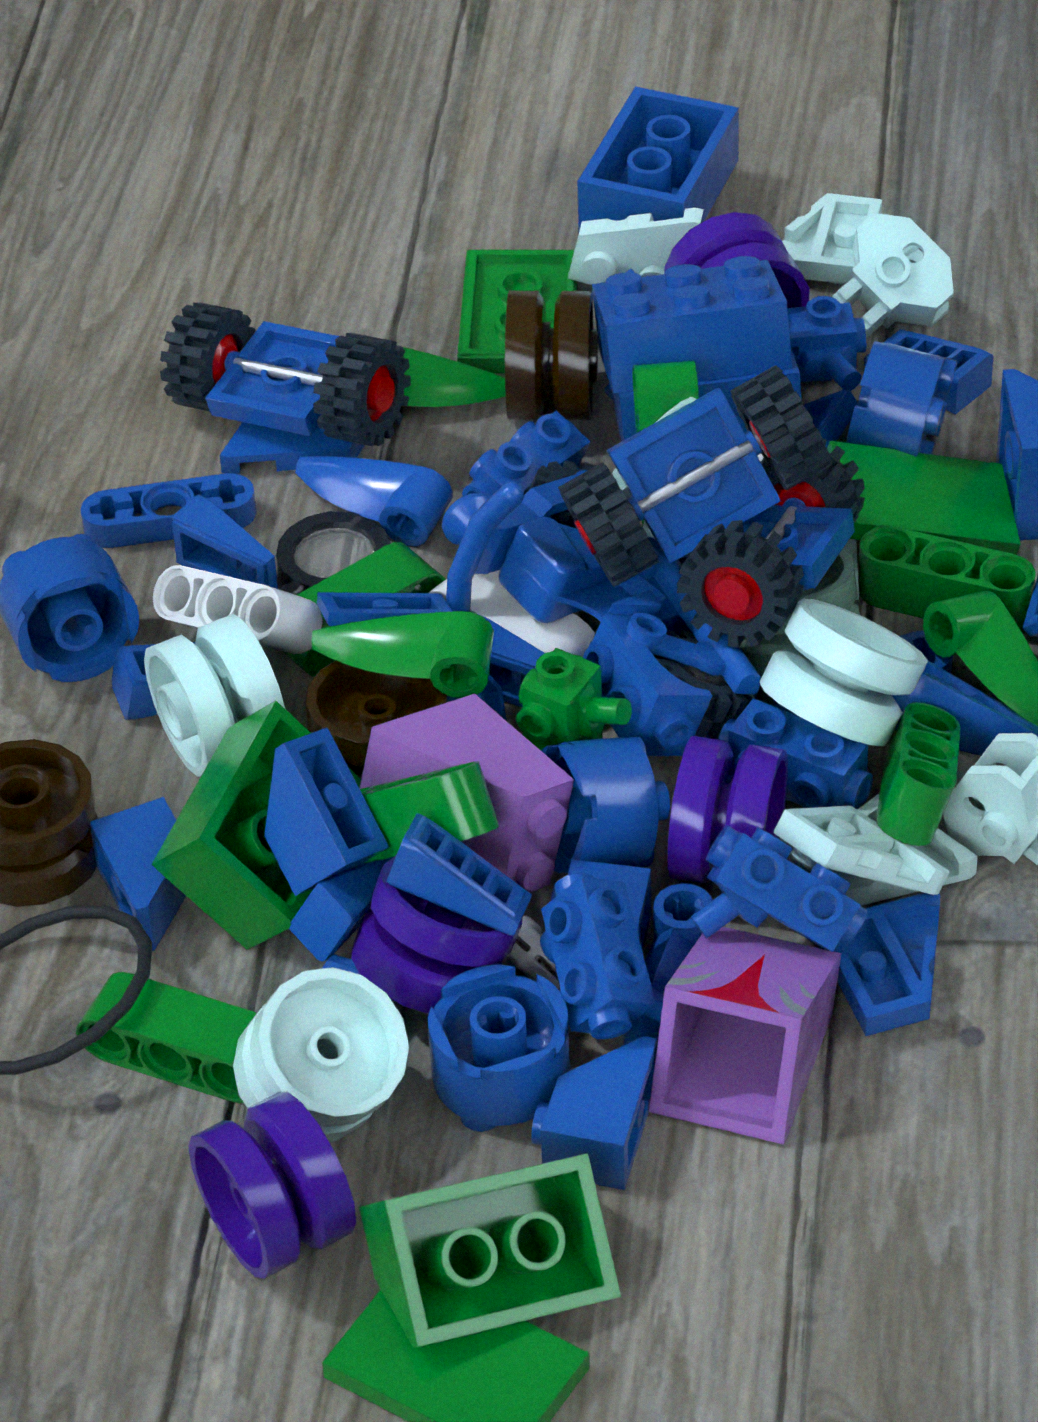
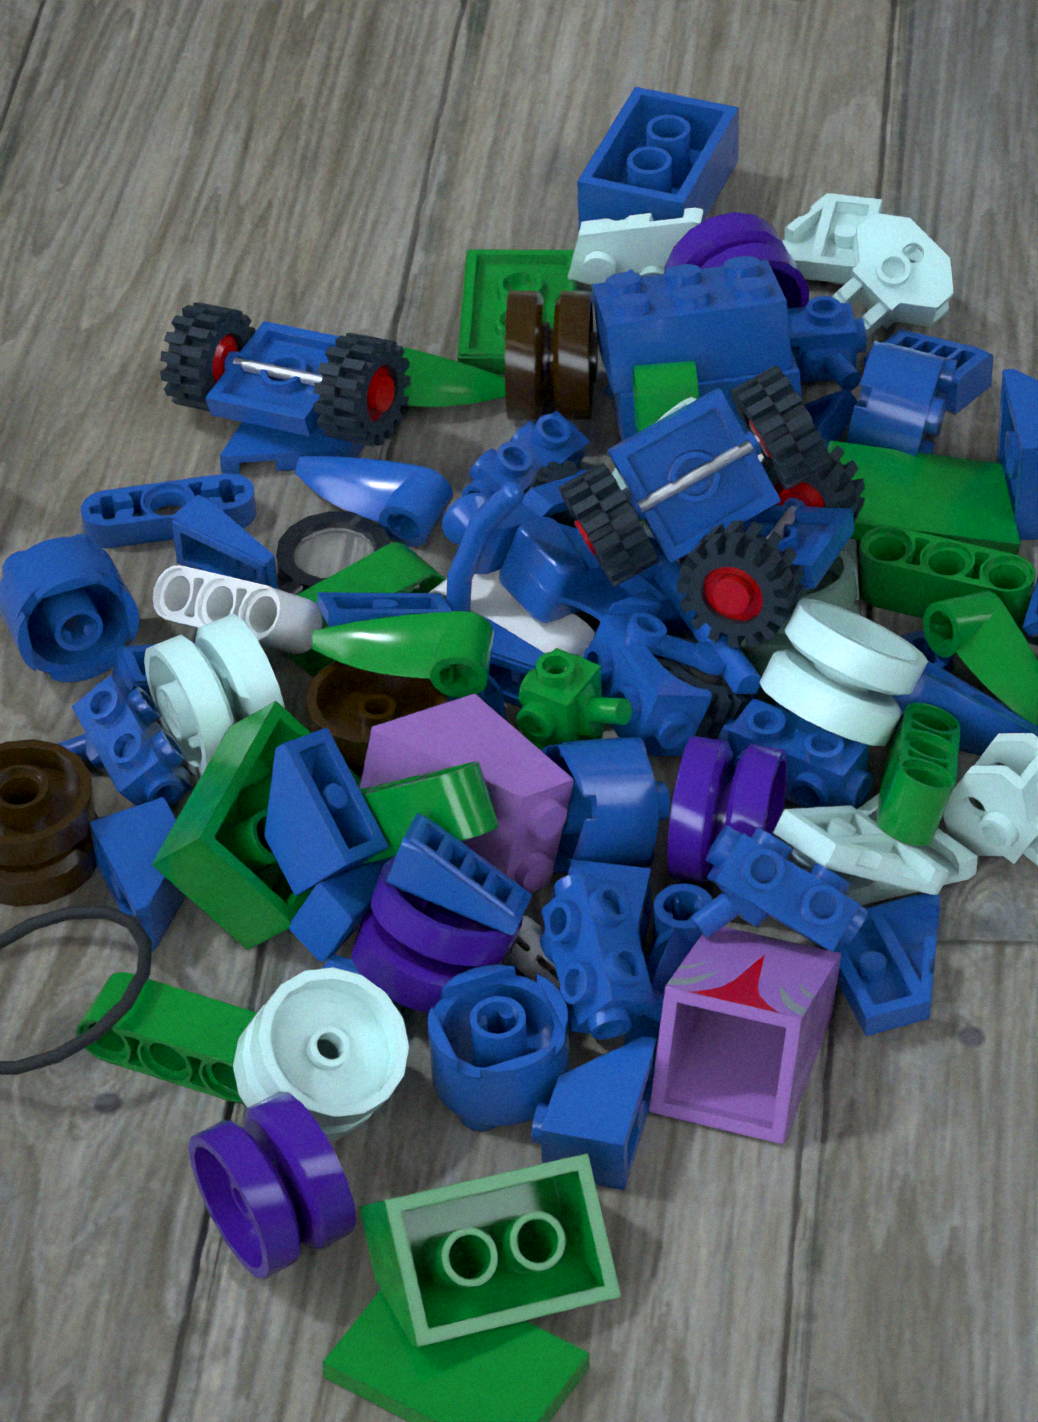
(129, 743): none -> blue brick

